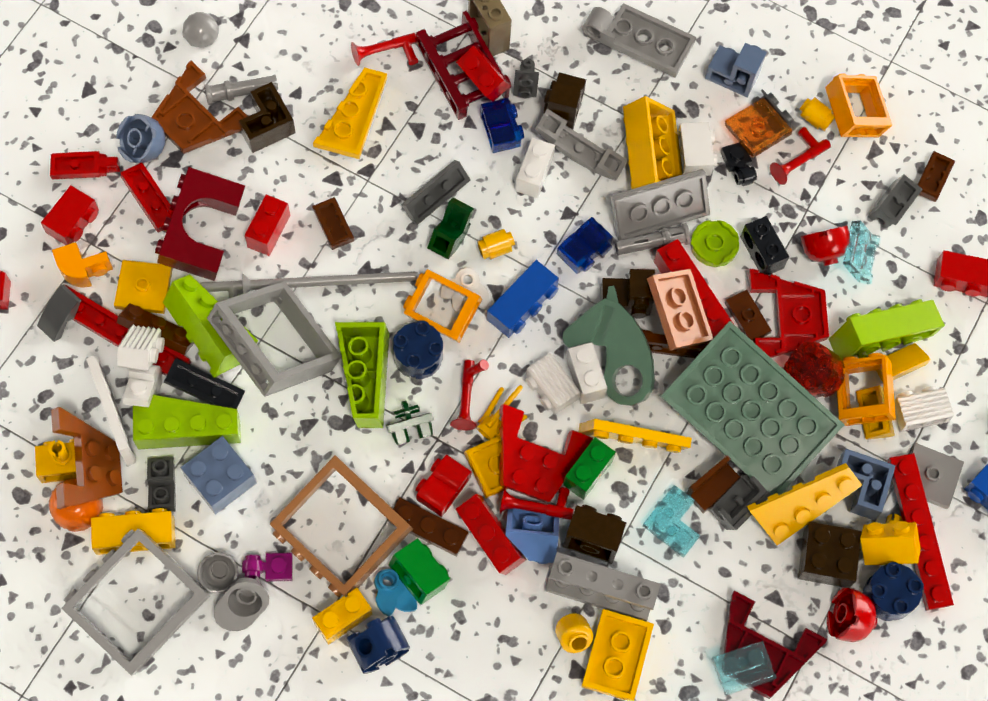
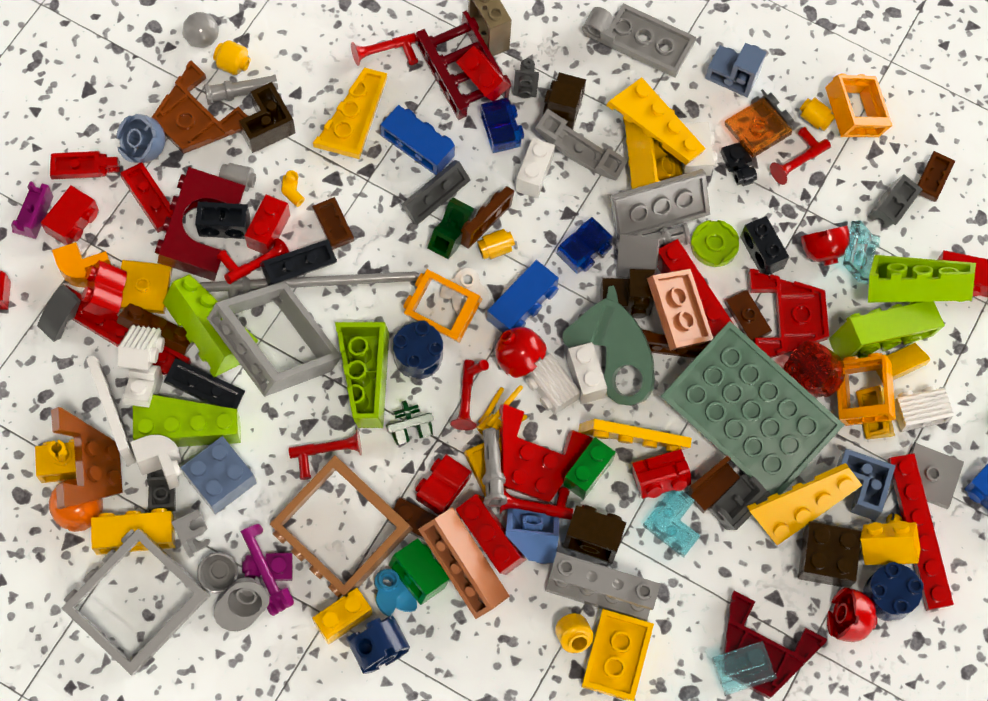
(33, 211): none -> magenta hinge
(104, 290): none -> red brick
(158, 453): none -> white brick
(188, 529): none -> light grey hinge
(222, 220): none -> black brick
(231, 57): none -> yellow head
(238, 174): none -> light grey brick
(239, 272): none -> red piece
(278, 599): none -> magenta hinge
(289, 188): none -> yellow arm
(298, 262): none -> black plate
(303, 451): none -> red piece
(418, 139): none -> blue brick
(464, 563): none -> nougat brick
(486, 217): none -> reddish brown plate
(493, 477): none -> light grey pin
(519, 351): none -> red cylinder
(636, 253): none -> light grey piece
(649, 112): none -> yellow wing
(661, 474): none -> red brick
(920, 280): none -> lime wedge

